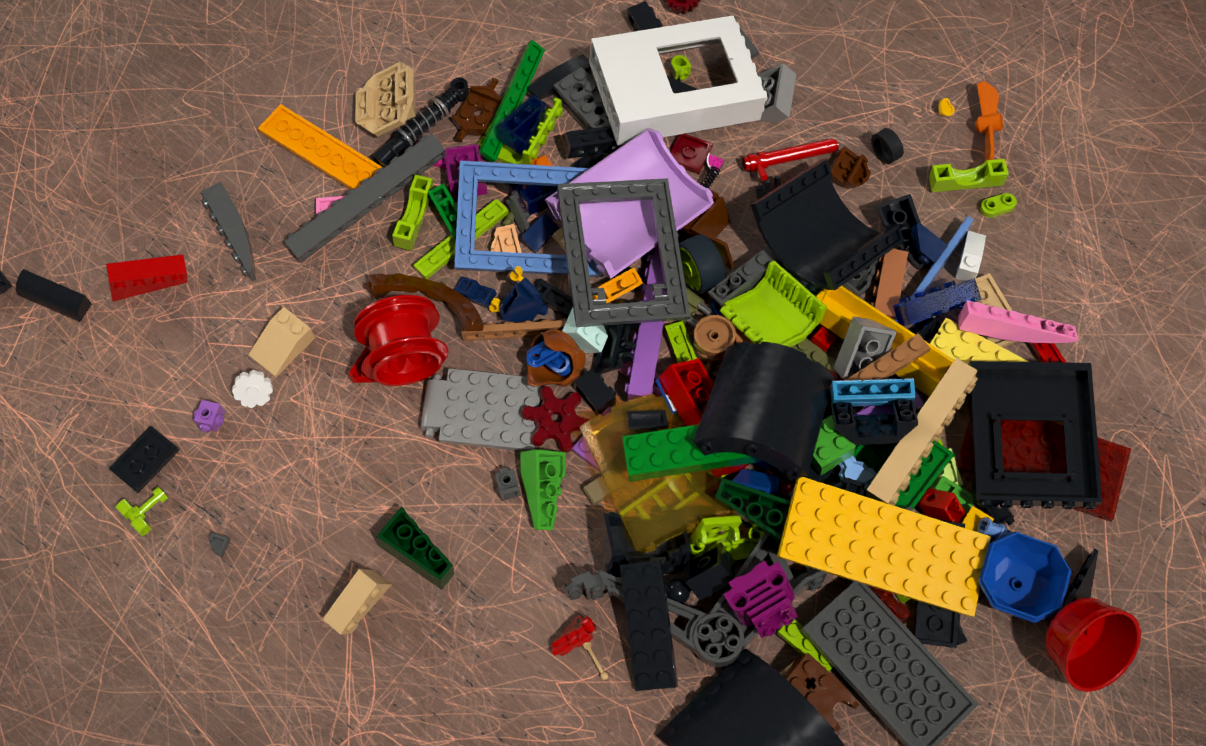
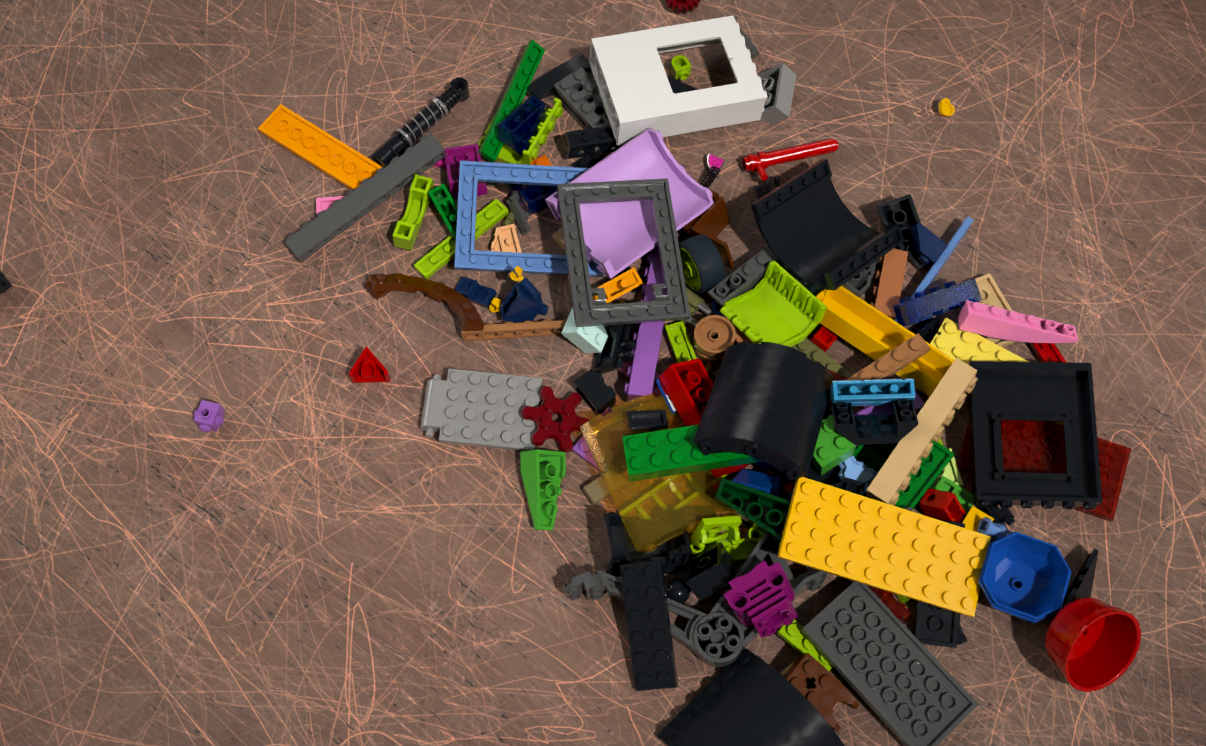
(52, 295): black brick -> none
(137, 514): lime bar -> none
(144, 459): black tile -> none
(145, 275): red wedge -> none
(219, 543): dark grey tile -> none
(230, 225): dark grey slope -> none
(252, 388): white plant -> none
(281, 342): tan slope -> none
(356, 600): tan wedge -> none
(386, 100): tan piece -> none
(400, 340): red wheel -> none
(414, 548): dark green wedge -> none
(479, 99): reddish brown plate -> none
(510, 489): dark grey brick -> none
(539, 233): dark blue slope -> none
(544, 352): blue plate -> none
(555, 298): black plate -> none
(557, 341): dark orange piece -> none
(561, 365): blue plate -> none
(574, 636): red rock -> none
(587, 646): tan hinge -> none
(642, 17): black brick -> none
(691, 152): dark red tile -> none
(849, 169): reddish brown slope -> none
(862, 346): light grey slope -> none
(887, 146): black tyre -> none
(971, 256): white slope -> none
(989, 174): lime arch -> none
(990, 119): orange piece -> none
(999, 205): lime plate -> none

